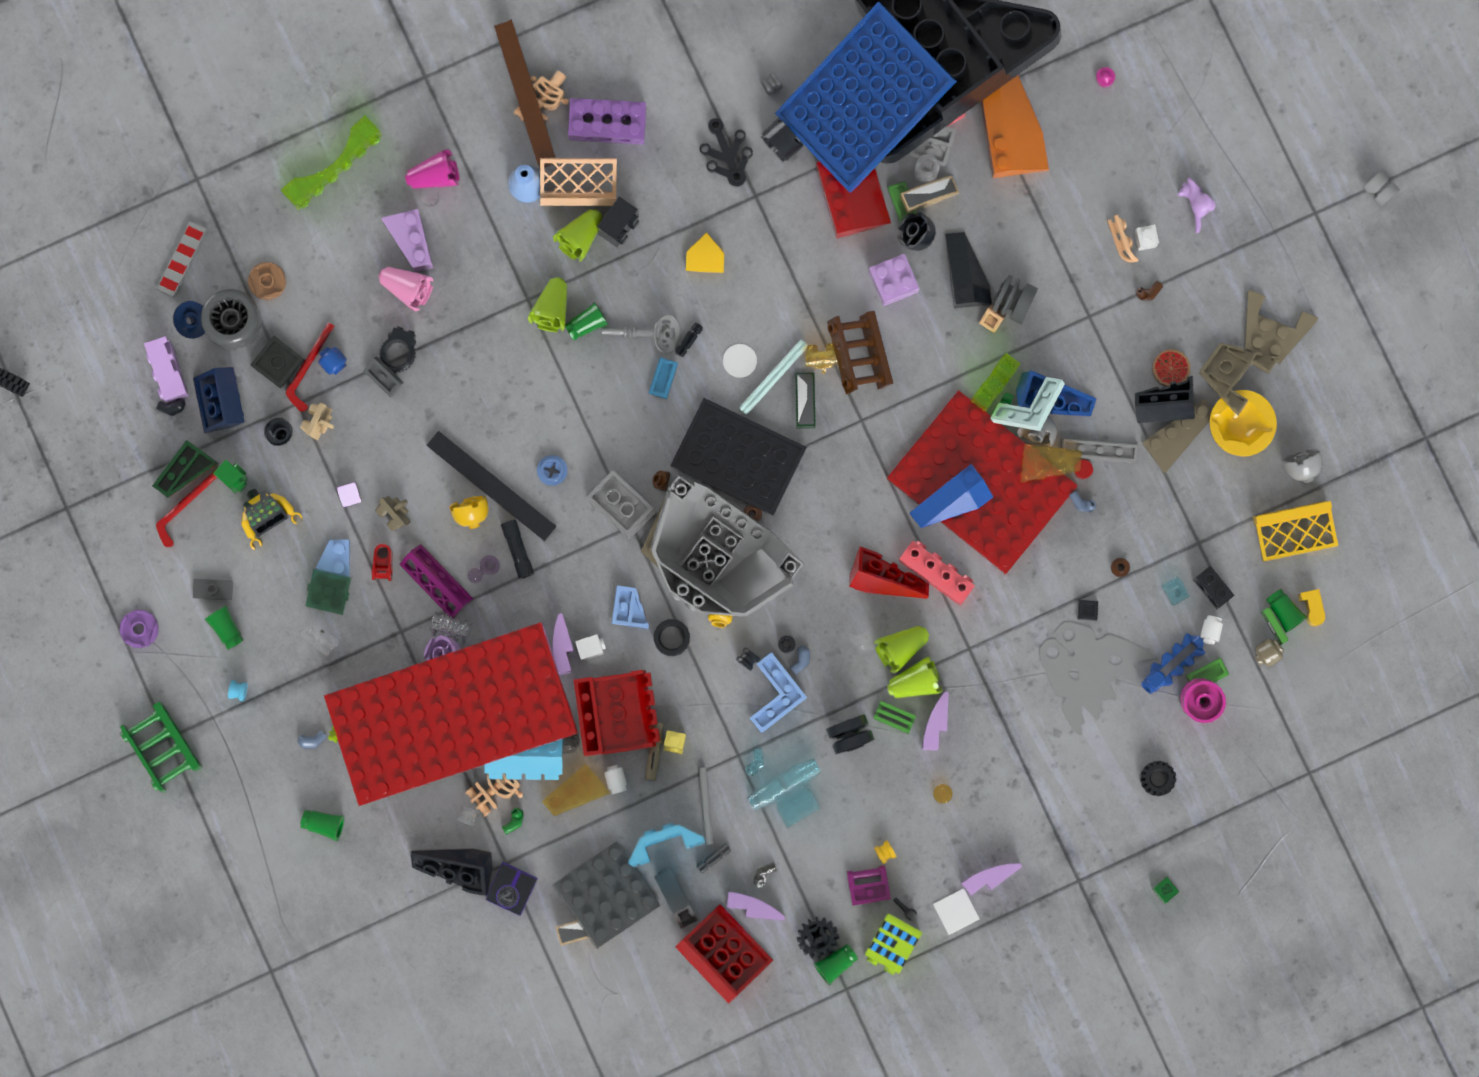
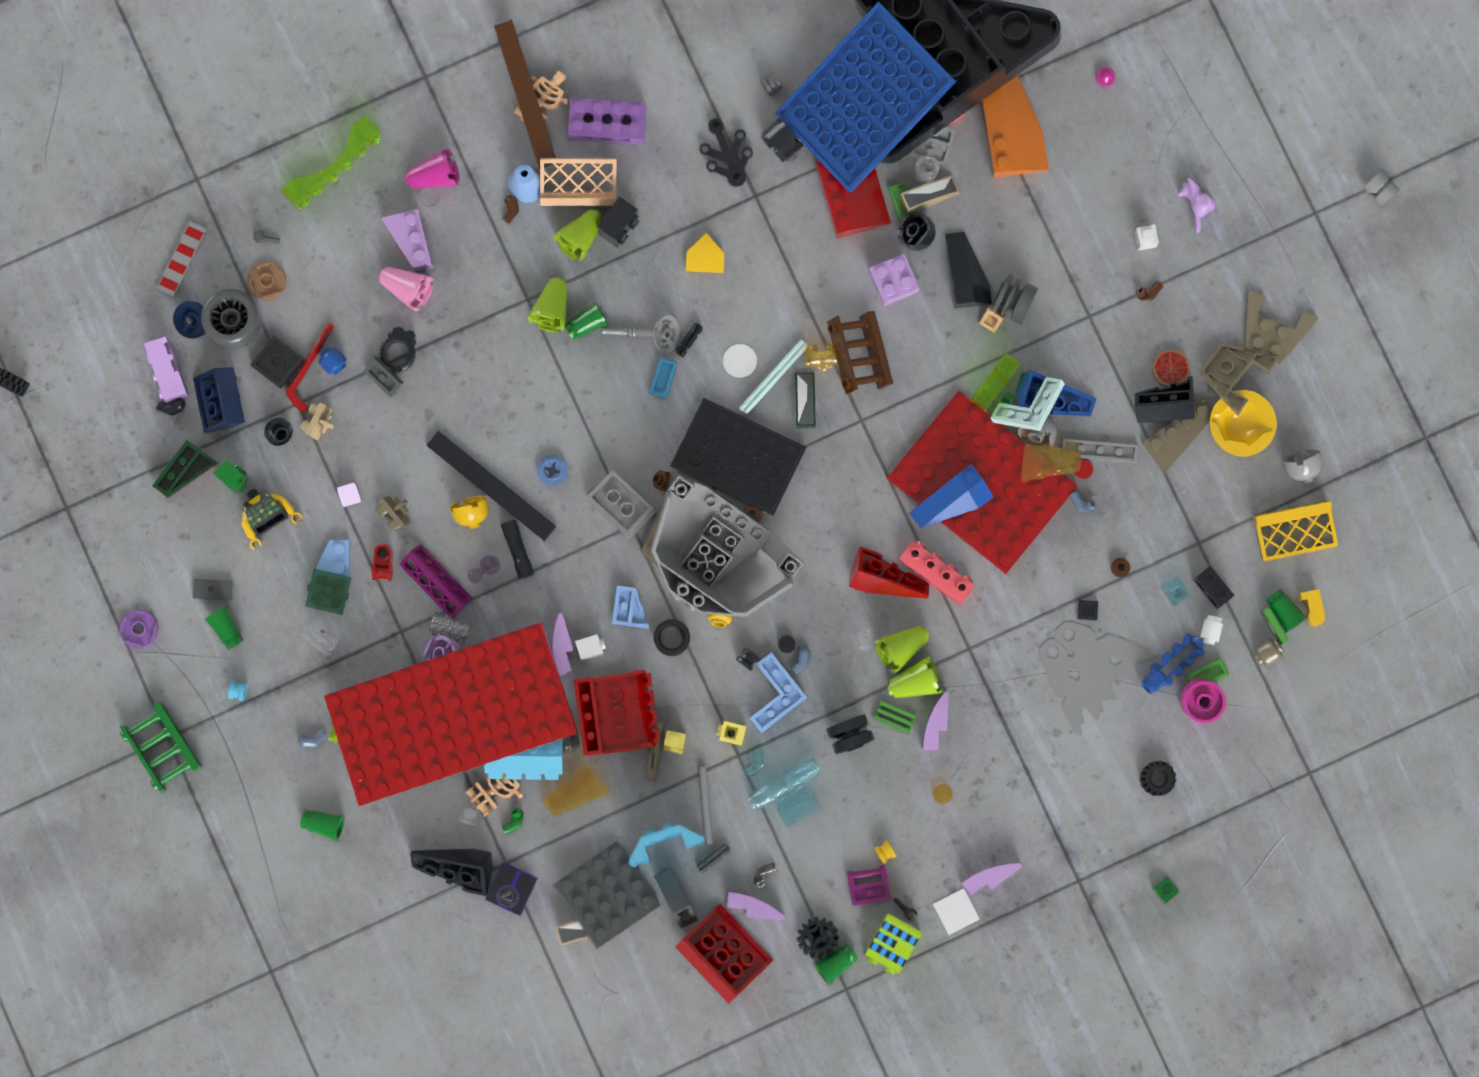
(161, 524): red piece -> none
(259, 237): none -> dark grey hand
(513, 208): none -> reddish brown arm
(615, 779): white brick -> none
(739, 731): none -> light yellow brick
(1125, 242): light nougat piece -> none

